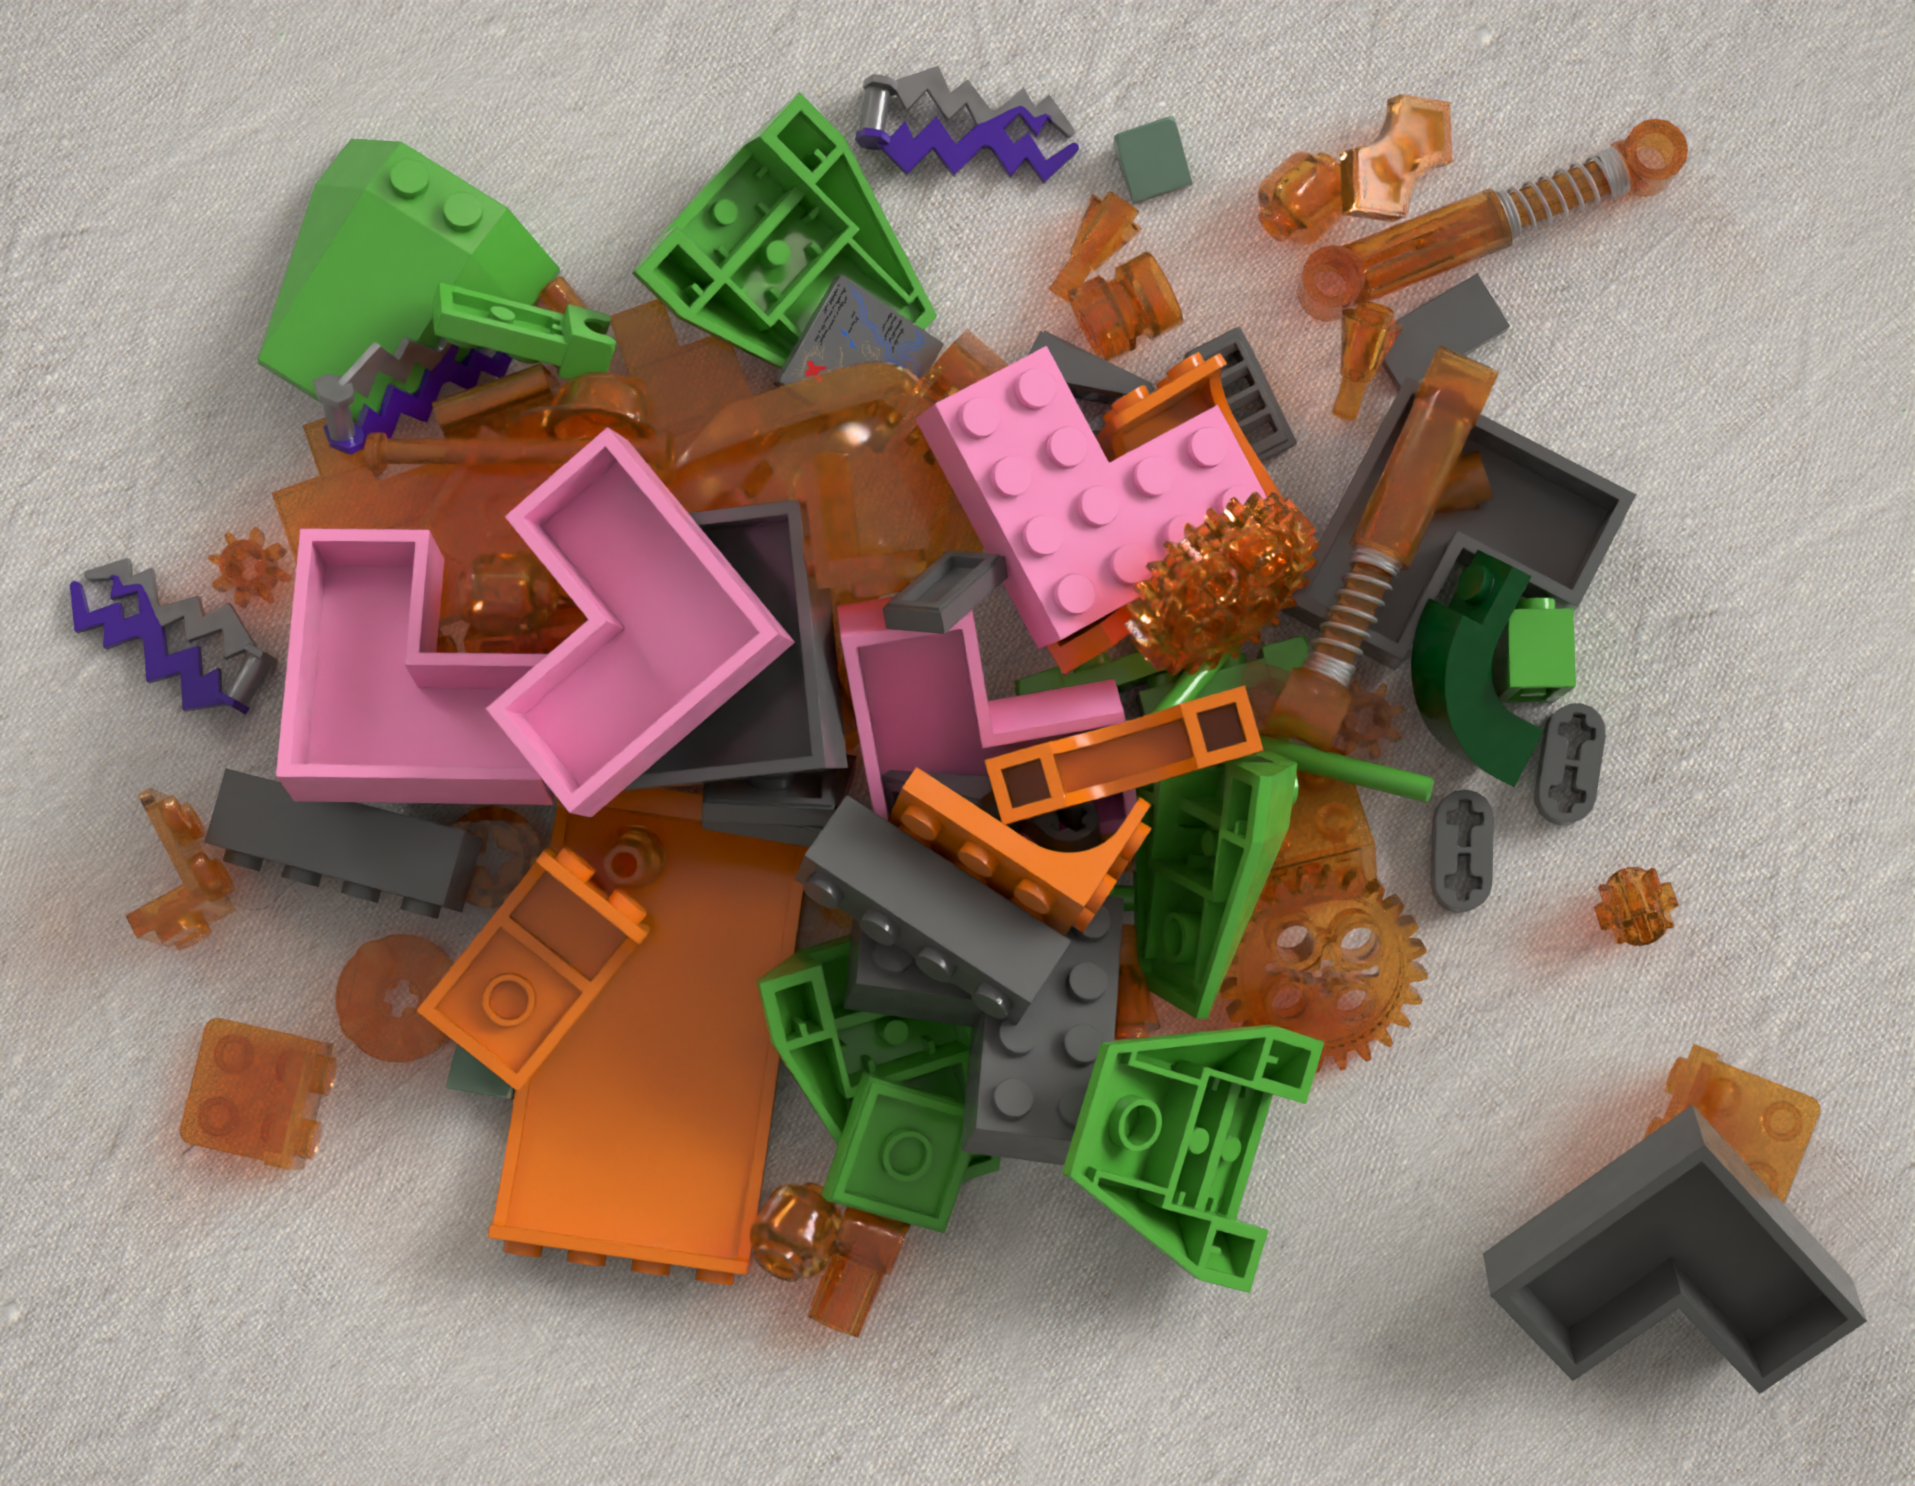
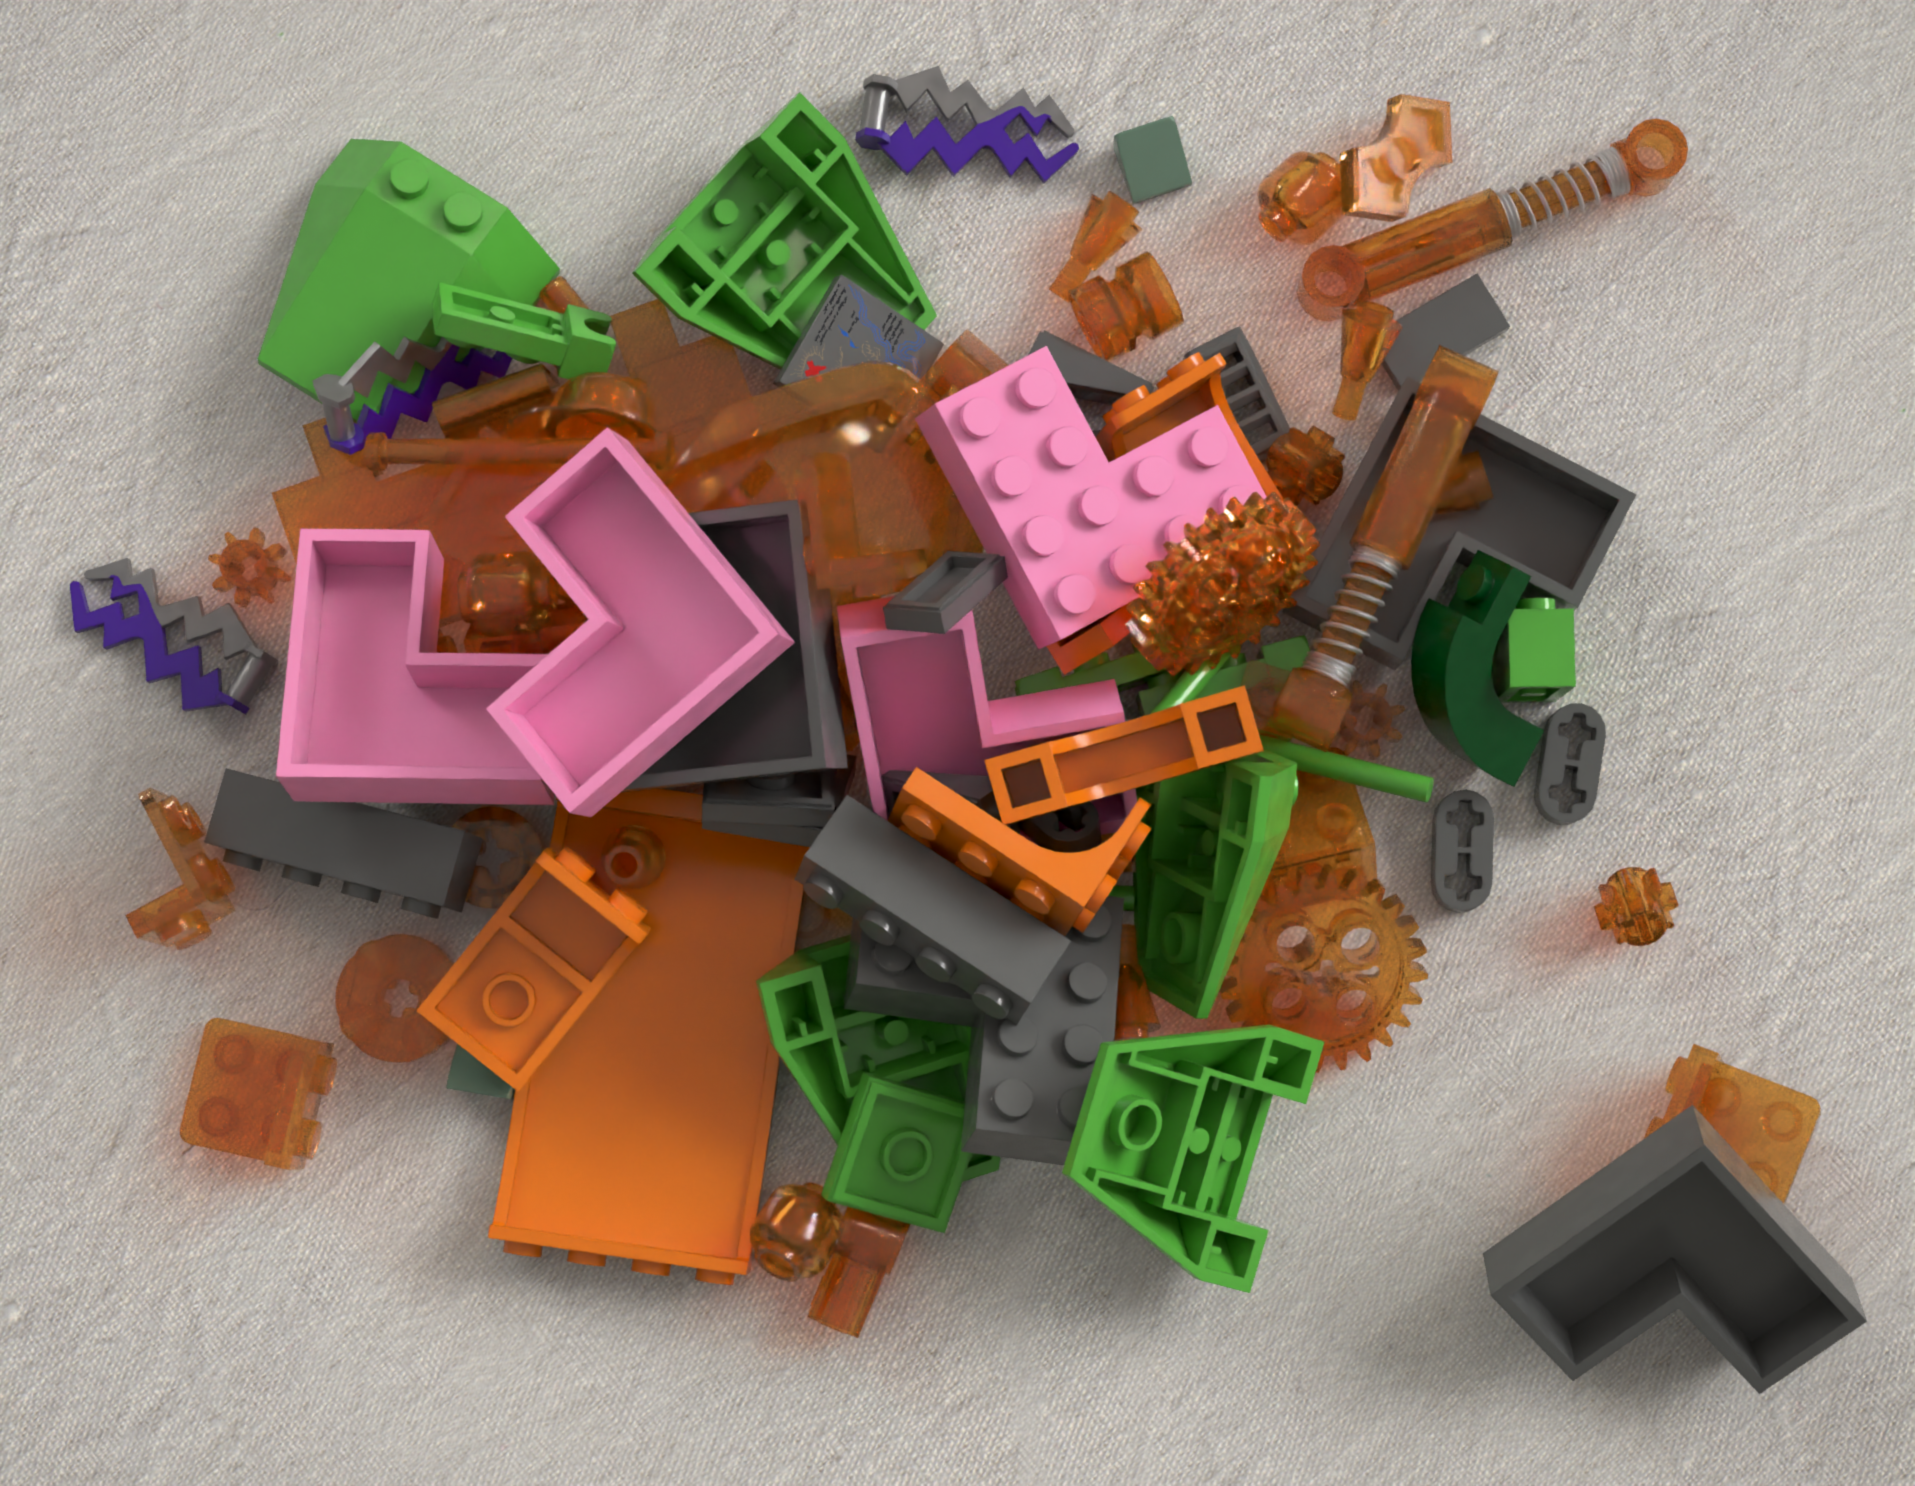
(1305, 465): none -> clear orange gear

